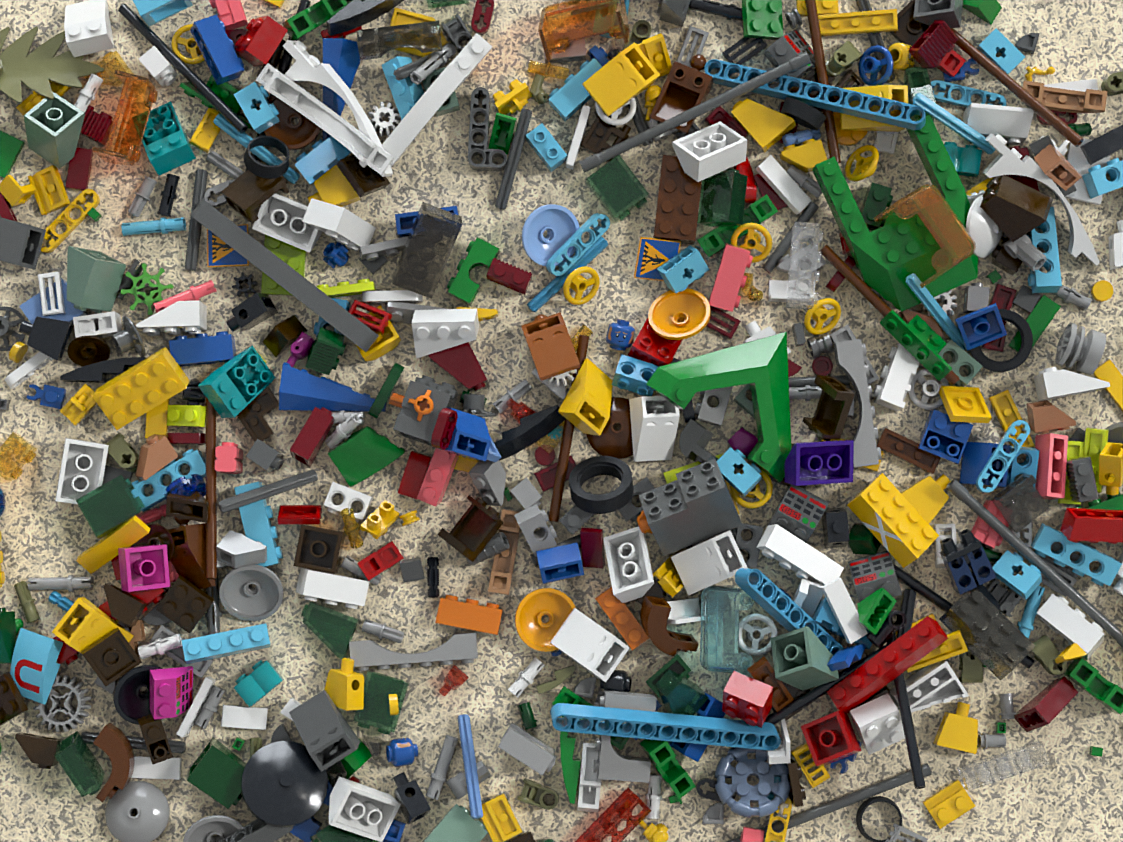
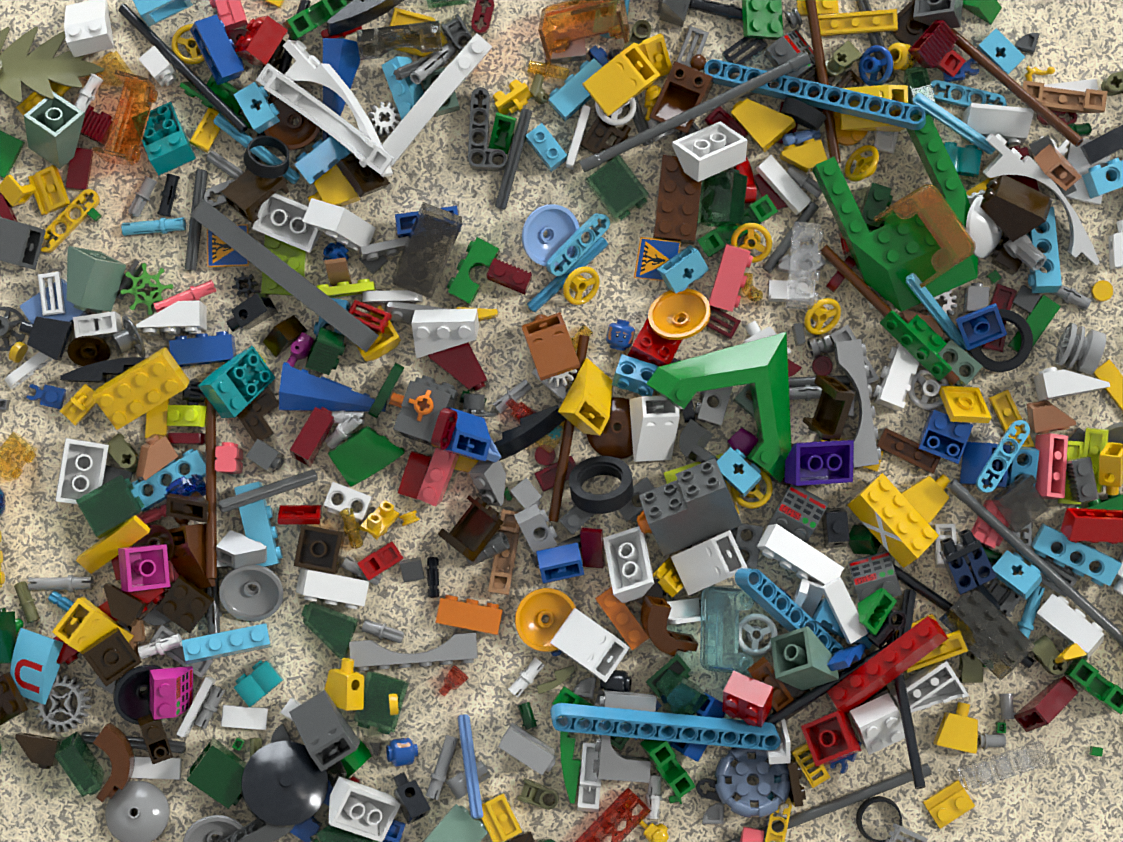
(338, 271): none -> medium nougat slope

